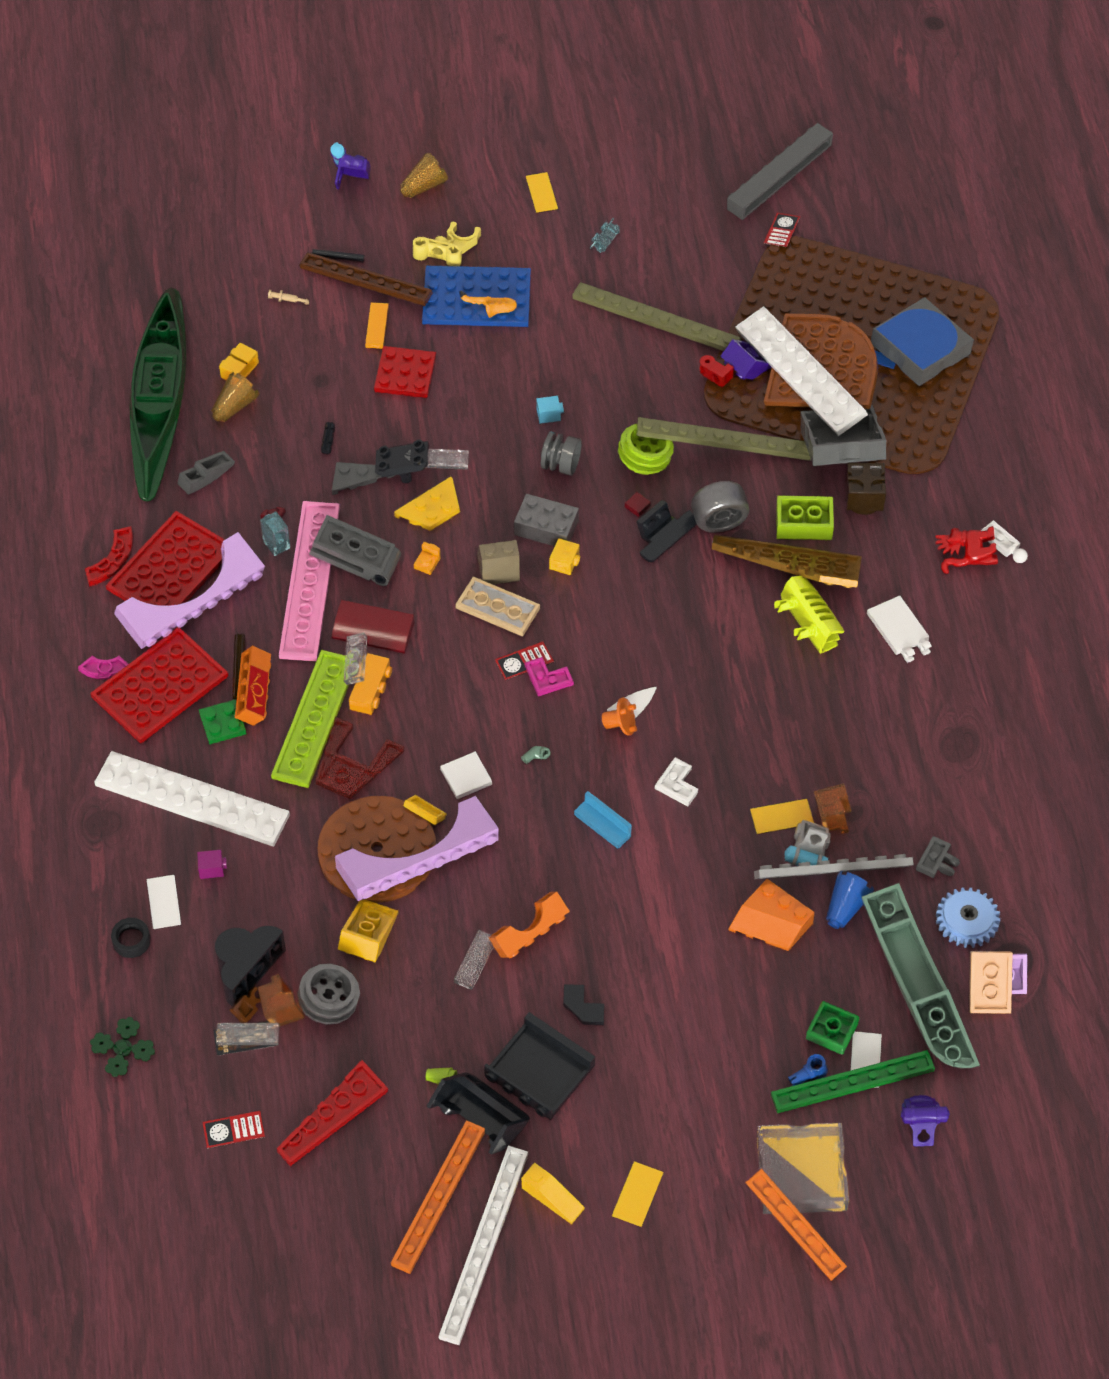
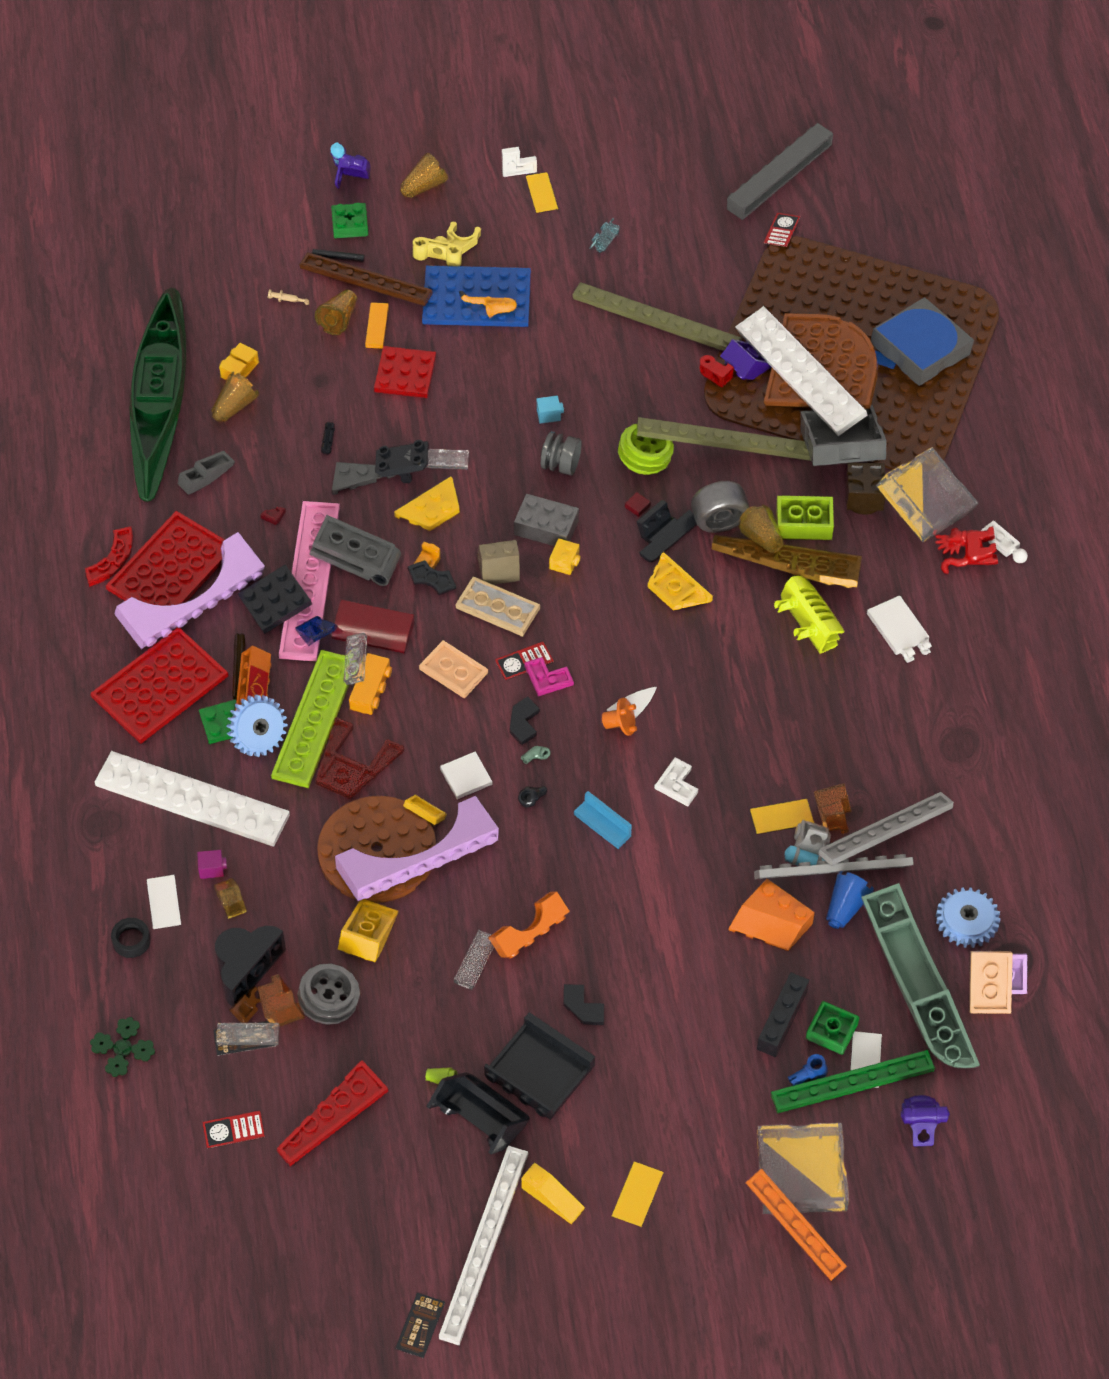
(102, 669): dark pink tile -> none
(230, 898): none -> clear yellow slope
(245, 718): none -> light blue gear
(274, 599): none -> black plate
(275, 533): clear light blue brick -> none
(315, 629): none -> clear blue slope
(336, 312): none -> clear yellow cone
(349, 220): none -> green brick
(420, 1325): none -> black sticker
(438, 1197): orange plate -> none
(439, 580): none -> black tile
(453, 669): none -> light nougat plate
(514, 165): none -> white tile
(521, 713): none -> black tile
(529, 795): none -> black animal
(676, 586): none -> yellow wing
(761, 527): none -> clear yellow cone
(783, 1014): none -> black brick
(885, 828): none -> light grey plate
(927, 494): none -> clear tile
(933, 857): dark grey hinge -> none

